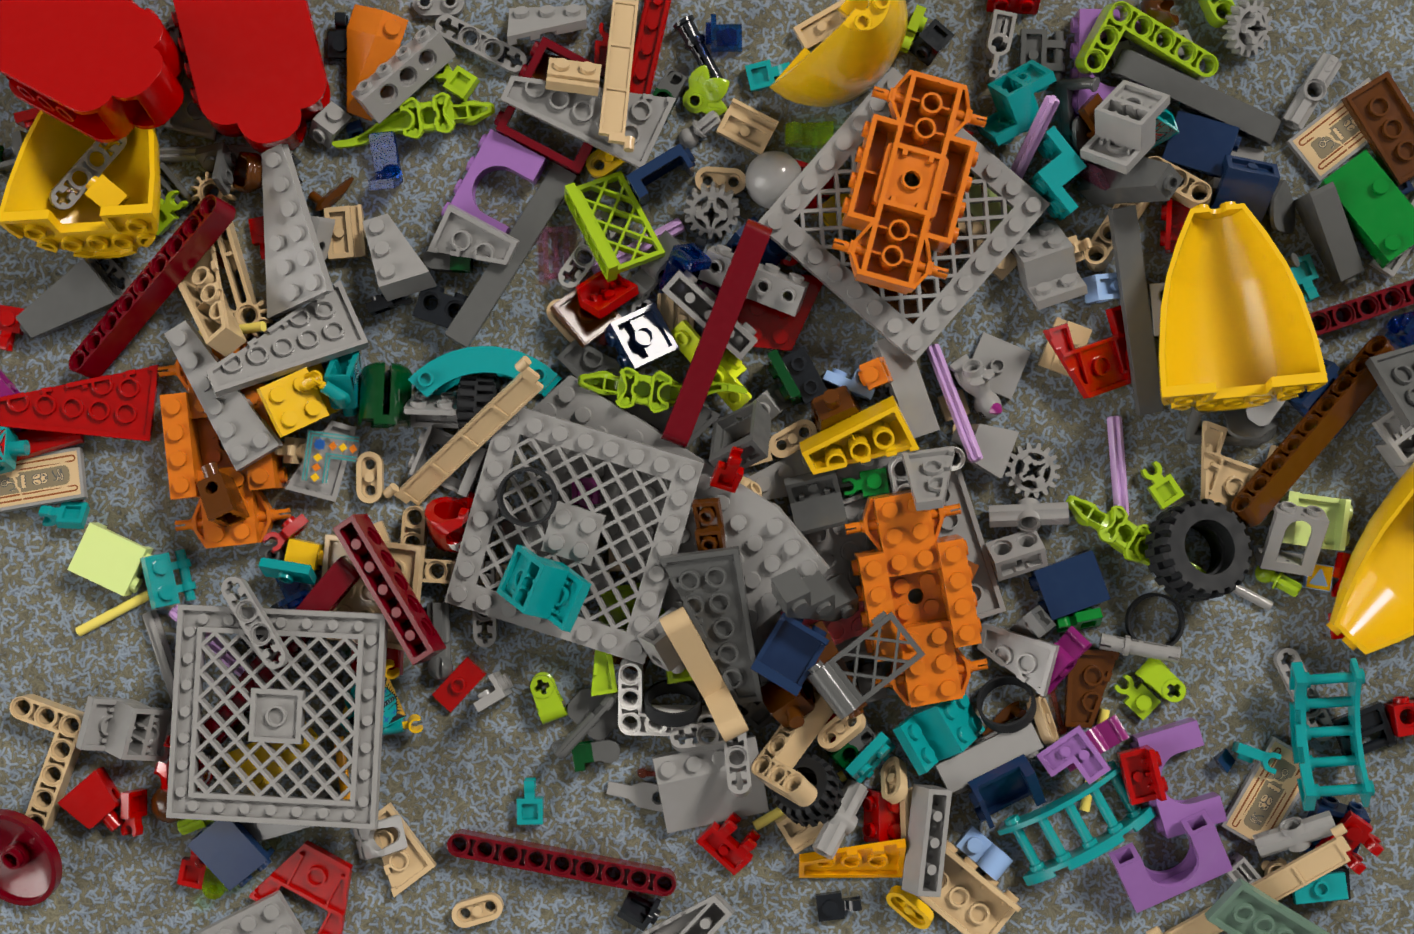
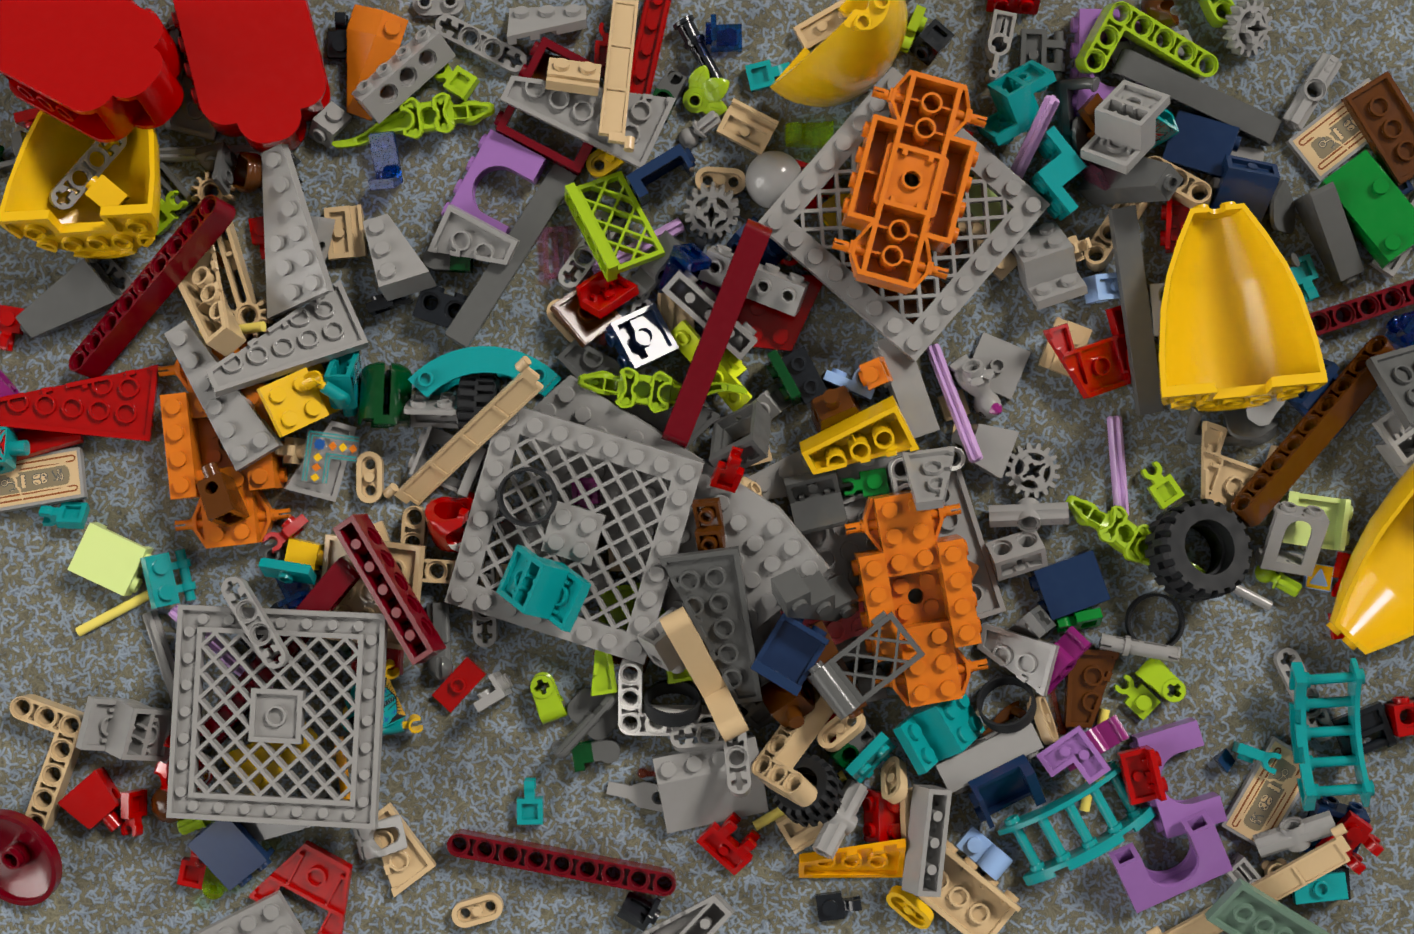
(331, 197): reddish brown bar -> none
(354, 128): dark blue piece -> none
(791, 438): tan plate -> none

